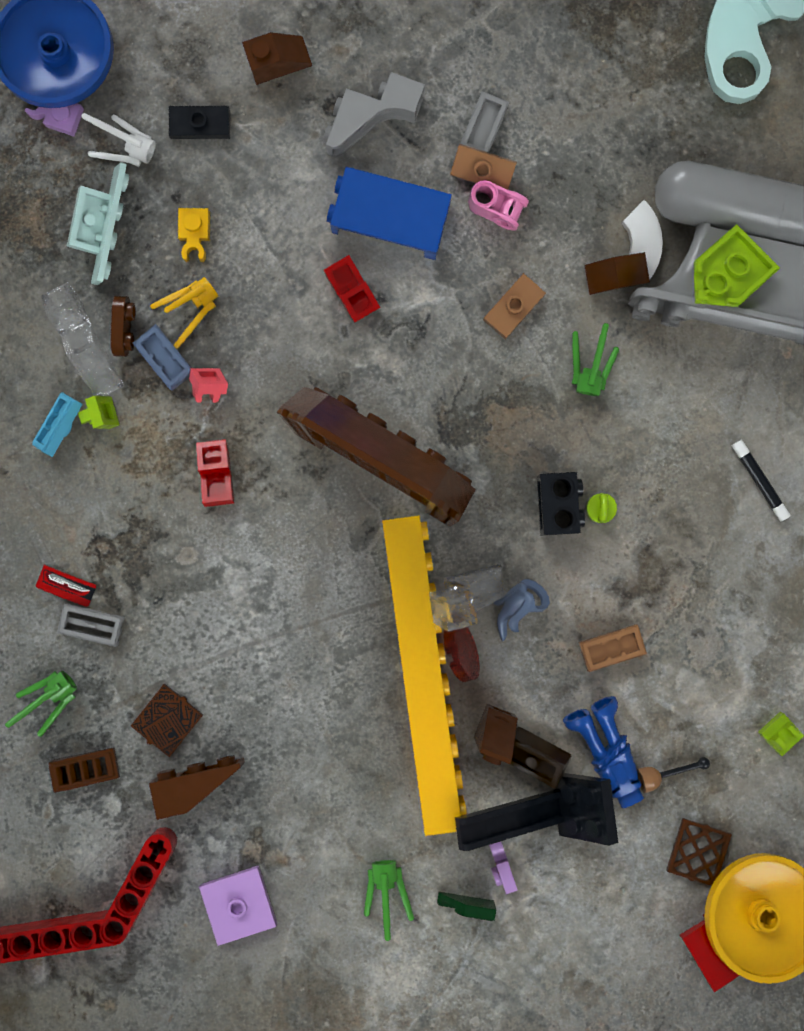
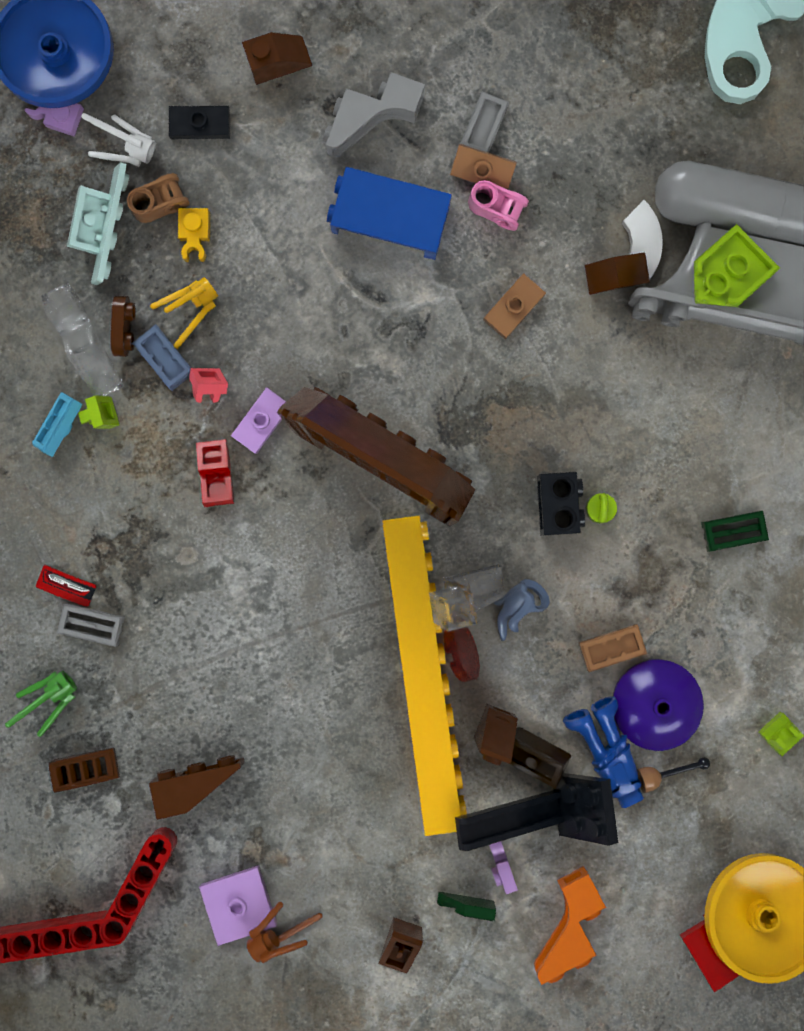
(160, 200): none -> medium nougat piece
(166, 720): reddish brown piece -> none
(259, 421): none -> lavender plate
(264, 943): none -> dark orange plant
(351, 288): red slope -> none
(384, 875): bright green plant -> none
(401, 945): none -> reddish brown slope
(568, 944): none -> orange arch
(591, 380): bright green plant -> none
(641, 692): none -> dark purple dish
(685, 859): reddish brown window -> none
(709, 535): none -> dark green tile
(761, 480): black bar -> none

